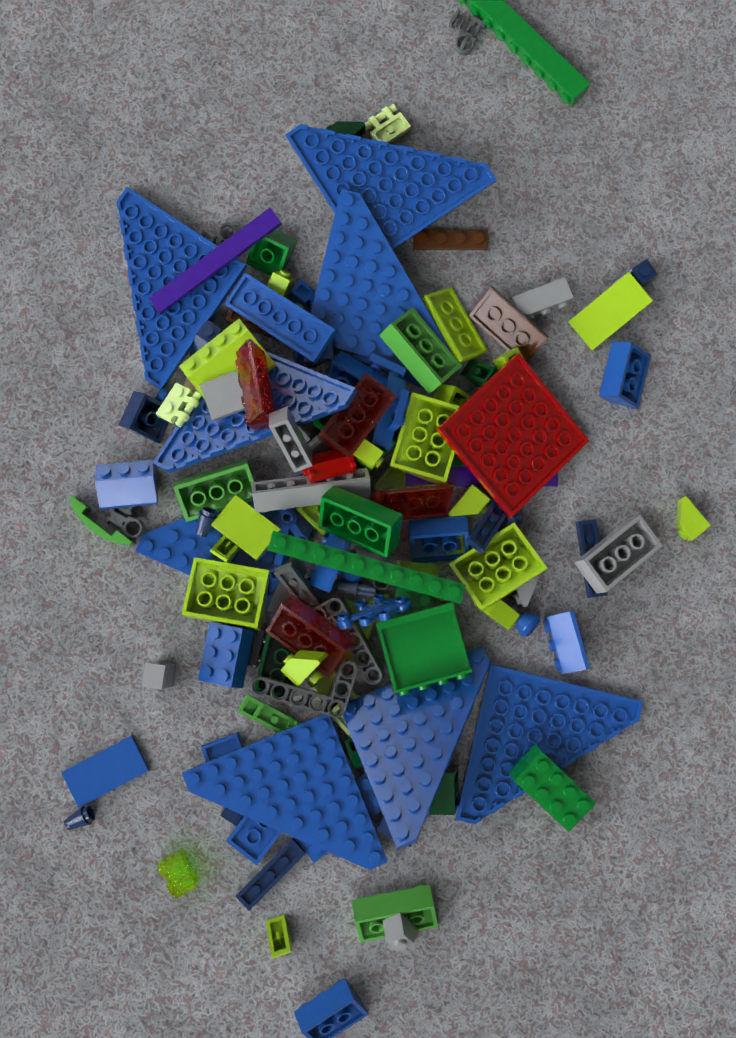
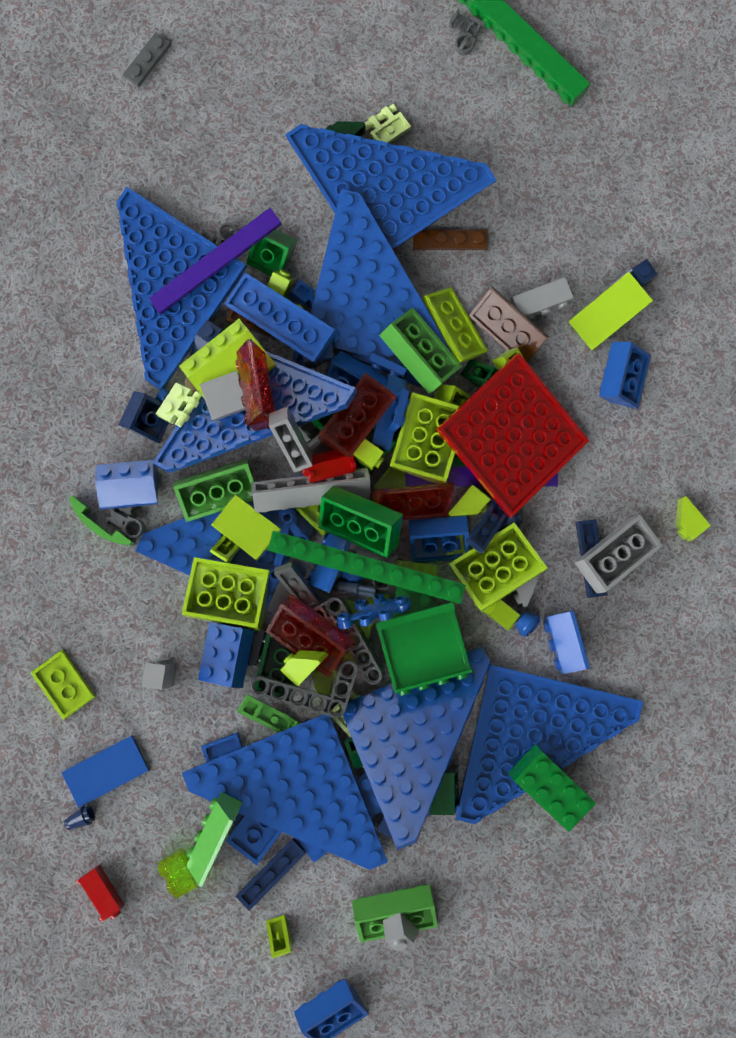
(63, 684): none -> lime tile
(101, 893): none -> red brick
(147, 59): none -> dark grey plate
(205, 519): dark blue cone -> none
(212, 836): none -> bright green slope
(315, 679): lime tile -> none

